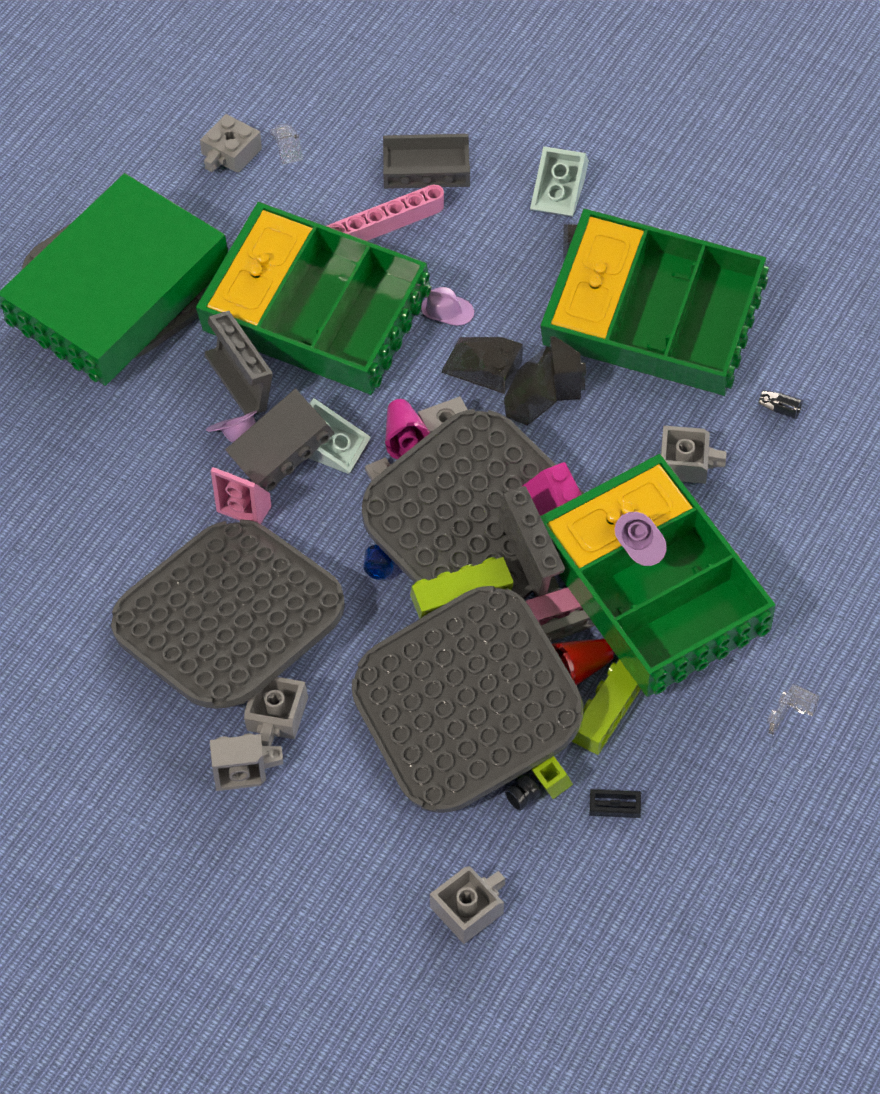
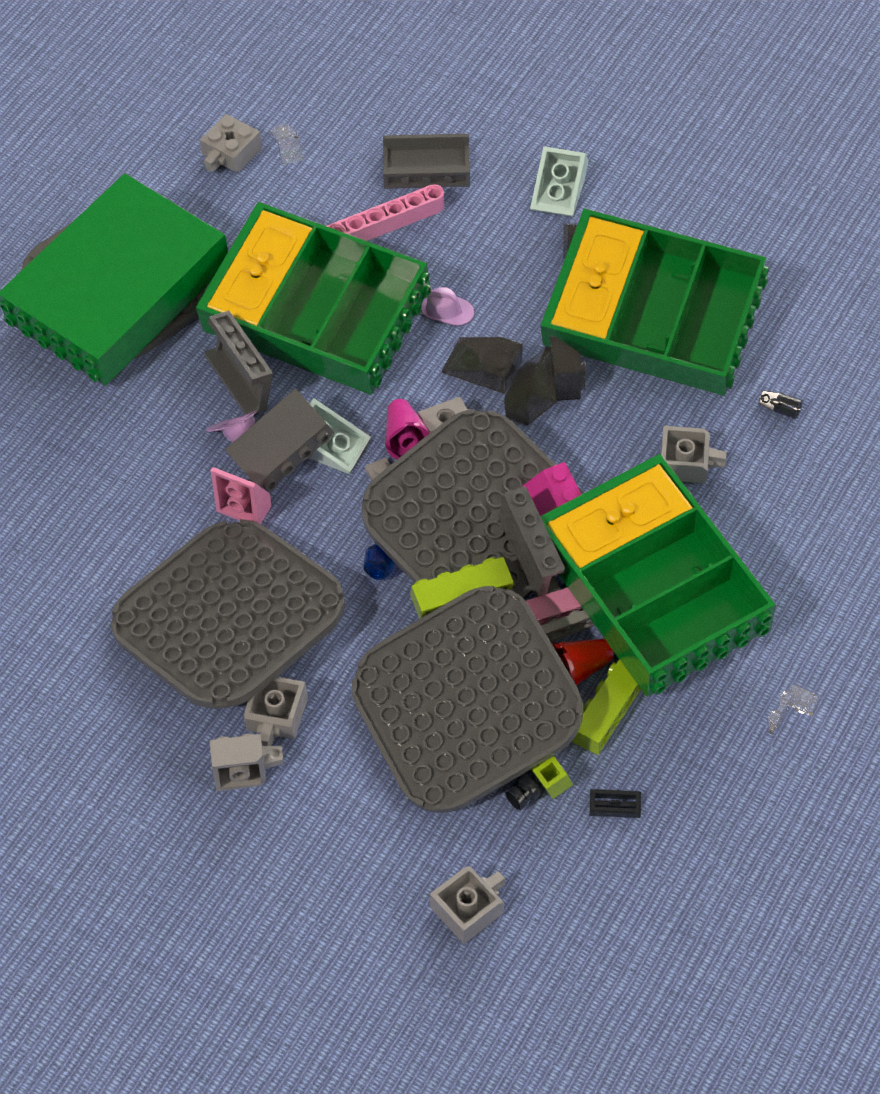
(640, 538): lavender piece -> none

